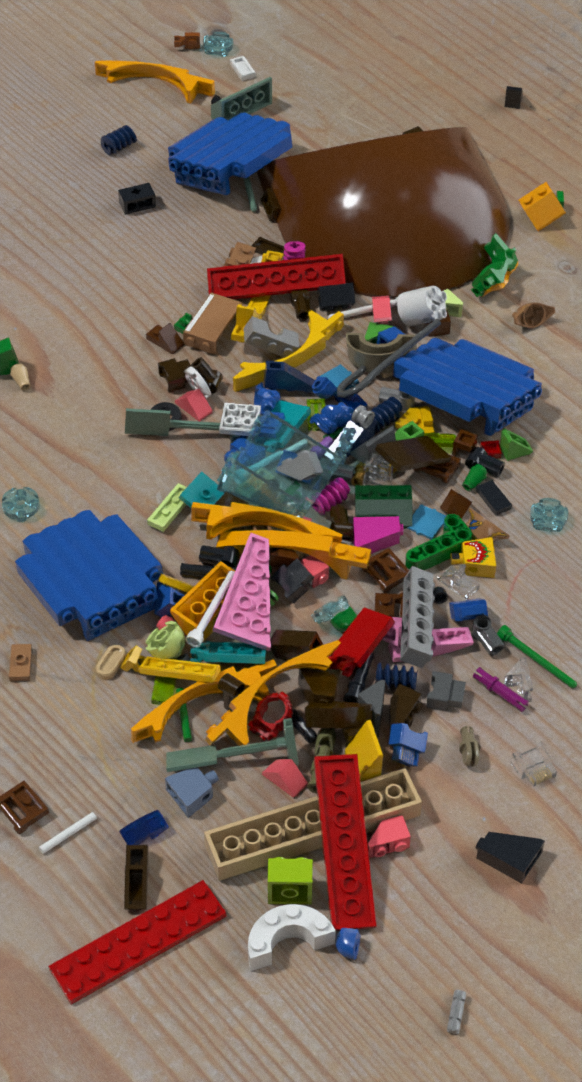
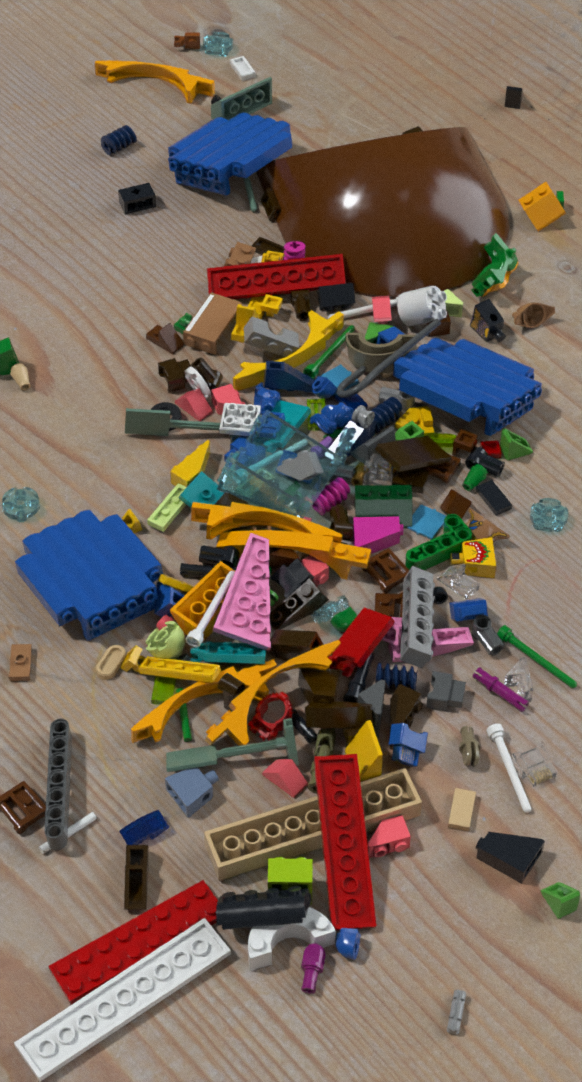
(58, 784): none -> dark grey beam
(121, 999): none -> white plate
(132, 521): none -> yellow slope
(191, 466): none -> yellow slope
(223, 395): none -> coral slope
(263, 908): none -> black container
(271, 305): none -> yellow tile
(298, 605): none -> dark brown slope
(312, 370): none -> green piece
(312, 966): none -> magenta arm
(413, 477): none -> dark brown piece
(462, 809): none -> tan tile
(487, 321): none -> black torso
(496, 734): none -> white piece
(561, 898): none -> bright green slope

